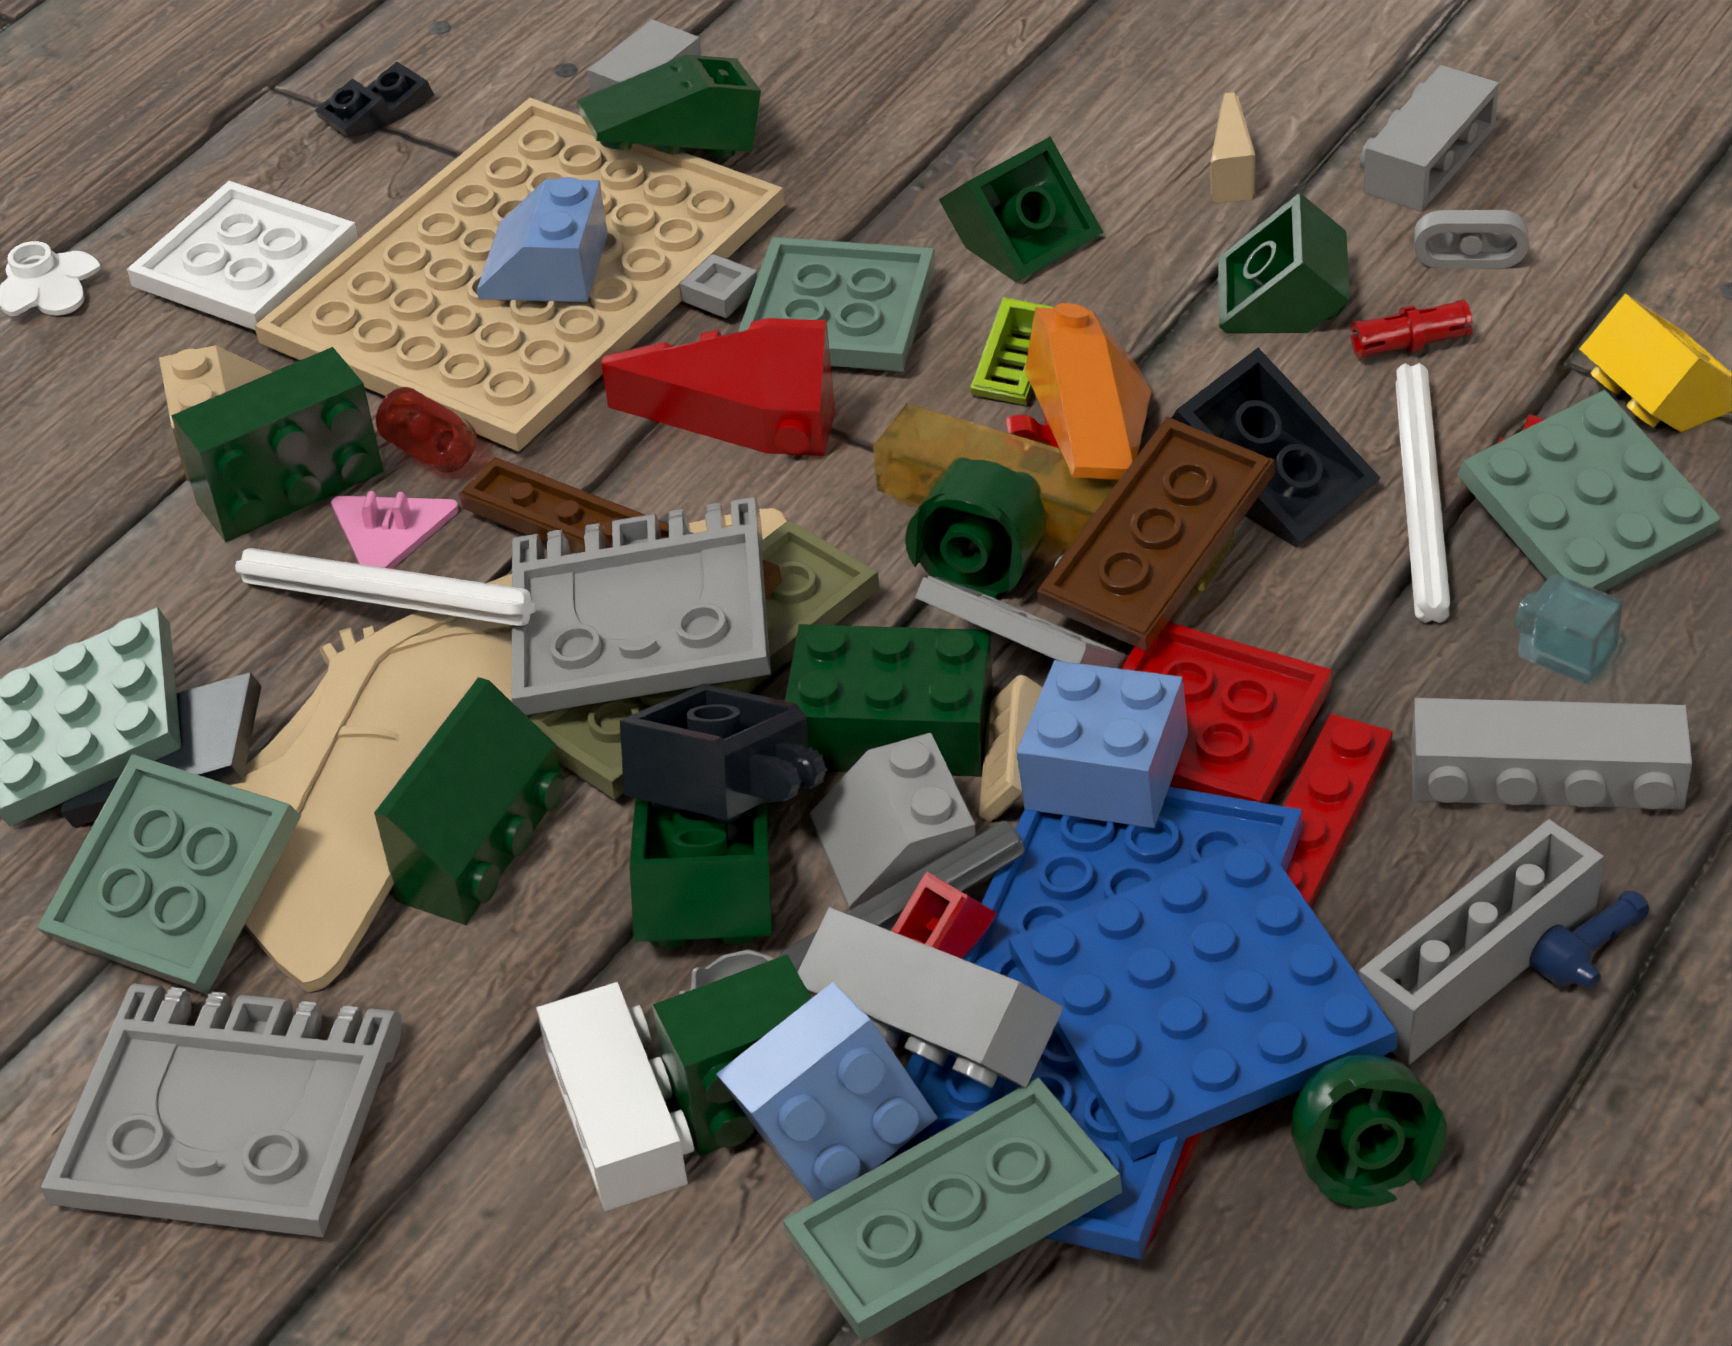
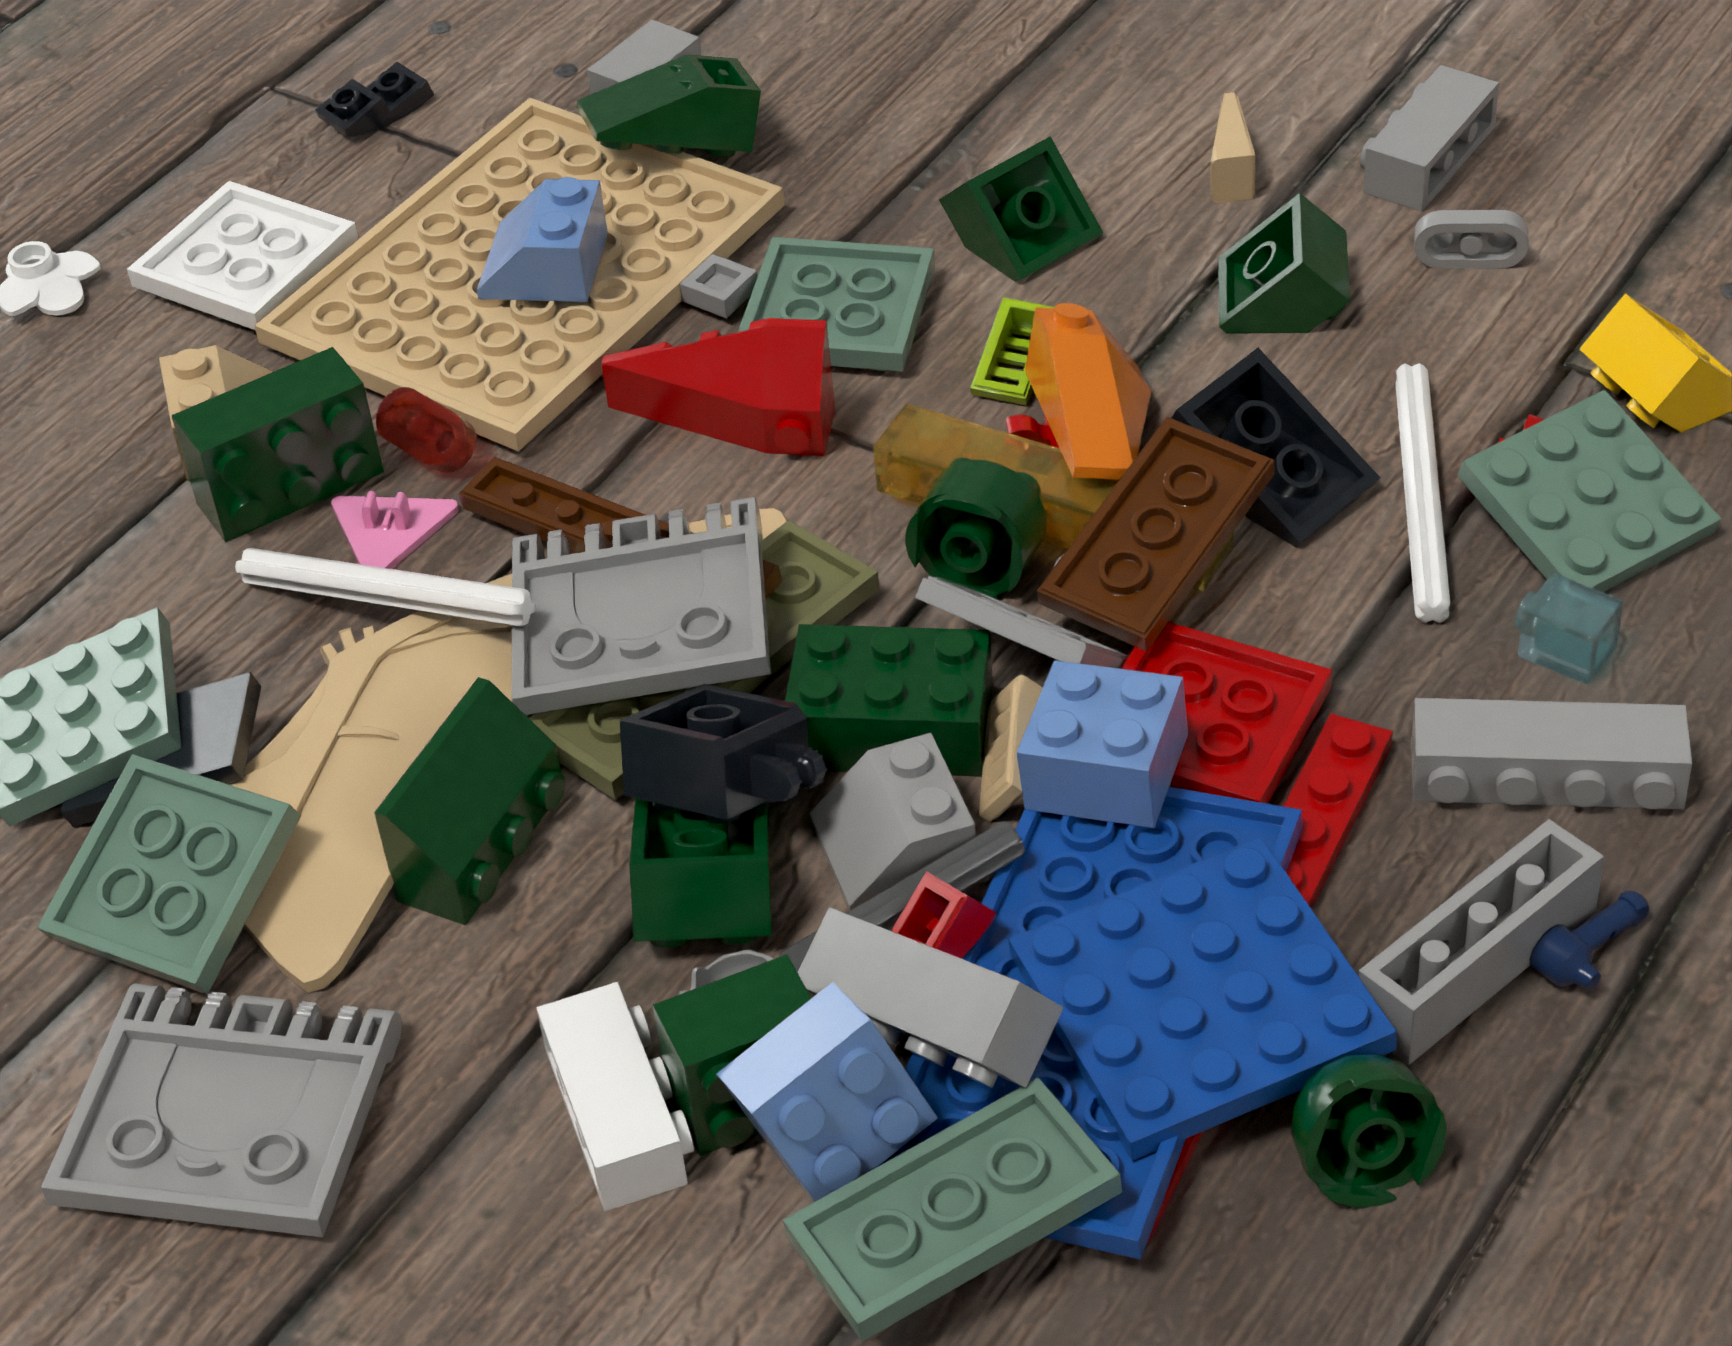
(1411, 328): red pin -> none

